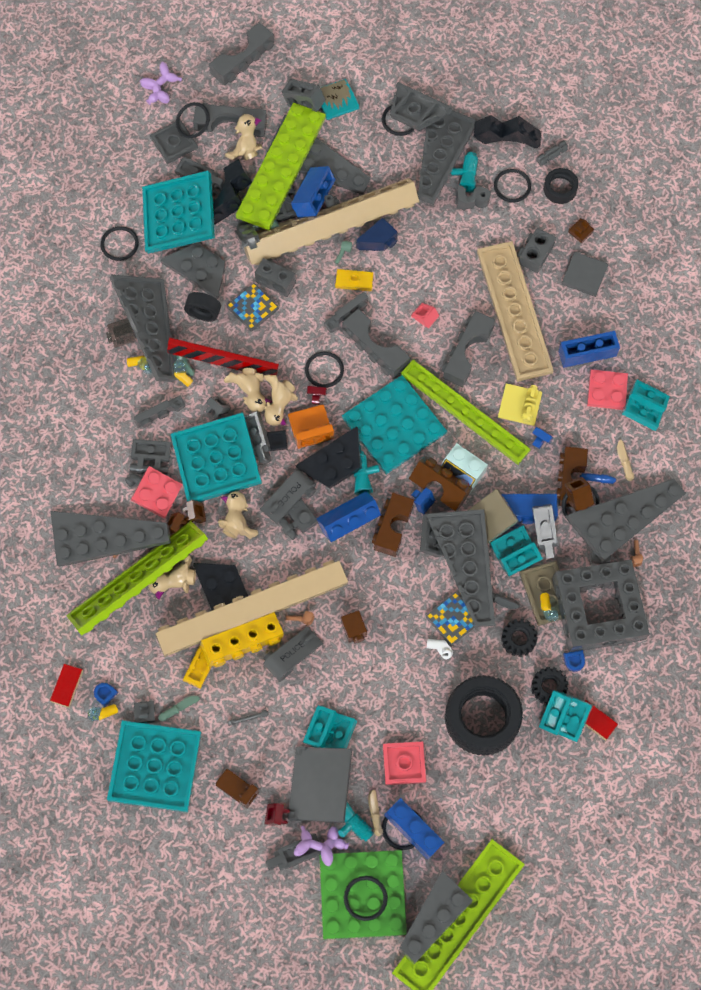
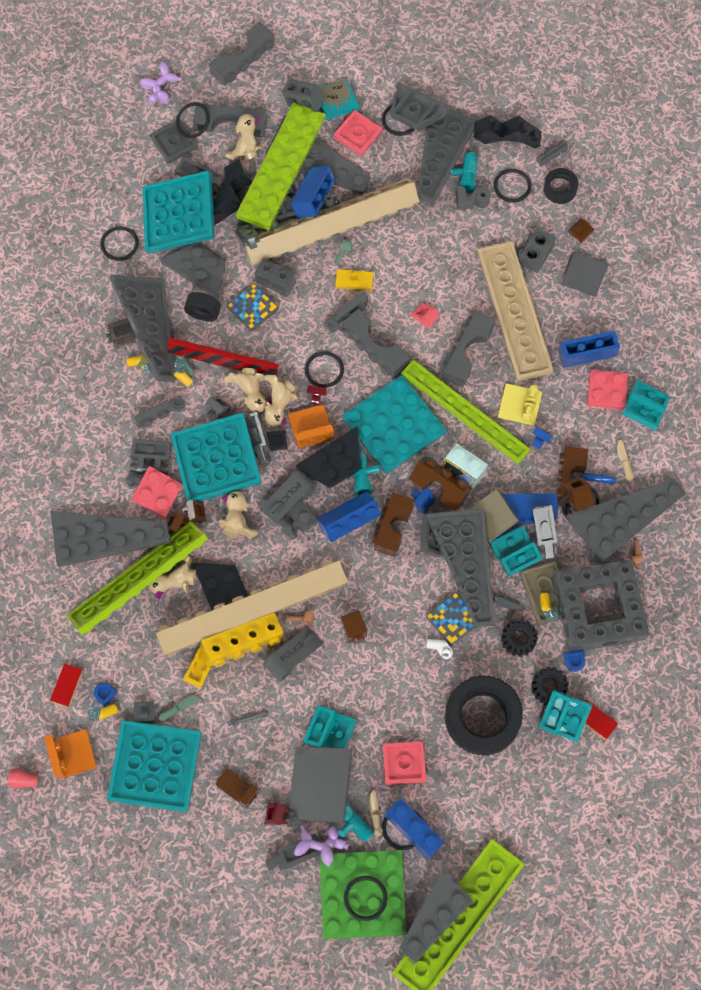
(22, 779): none -> coral cone
(70, 754): none -> orange bracket
(357, 133): none -> coral plate
(378, 237): dark blue slope -> none

